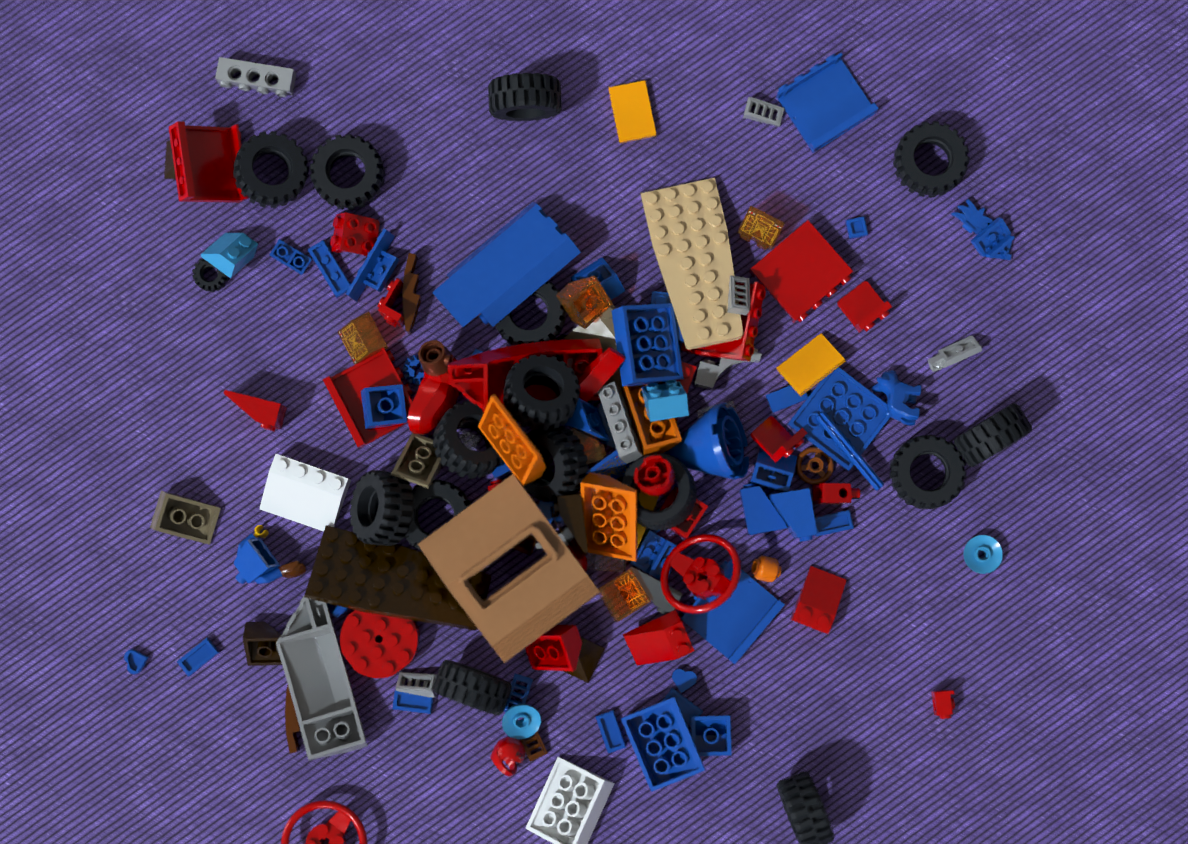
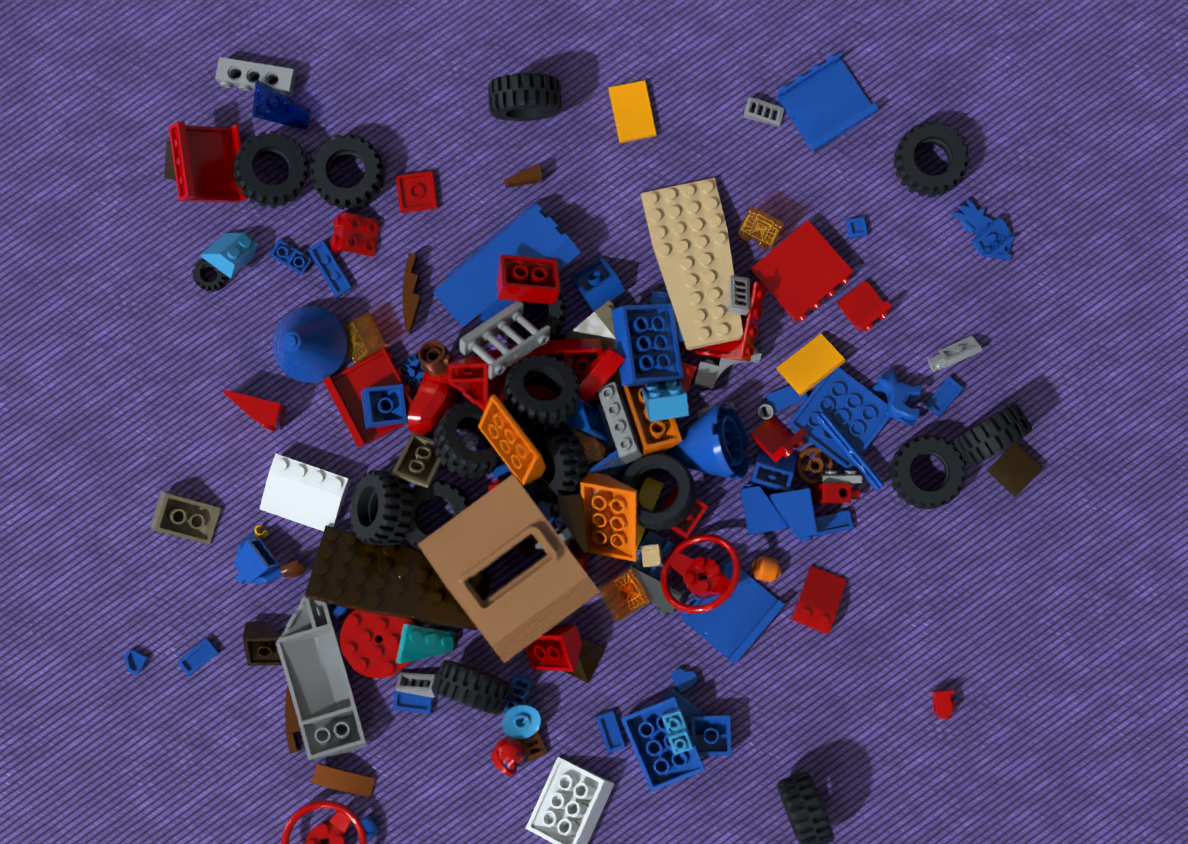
(278, 108): none -> clear blue wing
(310, 344): none -> blue cone
(343, 780): none -> dark orange slope
(370, 826): none -> blue tile
(376, 268): blue bracket -> none
(385, 304): red bracket -> none
(416, 192): none -> red tile
(423, 643): none -> teal wing
(501, 323): none -> light grey fence
(528, 279): none -> red slope
(529, 176): none -> reddish brown slope
(584, 300): clear orange slope -> none
(605, 563): clear tile -> none
(651, 555): none -> tan panel
(654, 475): red cylinder -> none
(659, 640): red slope -> none
(677, 731): none -> dark azure slope
(769, 411): none -> light grey hinge
(849, 476): none -> light grey plate
(943, 396): none -> blue tile
(992, 552): dark azure dish -> none
(1015, 469): none -> dark brown slope

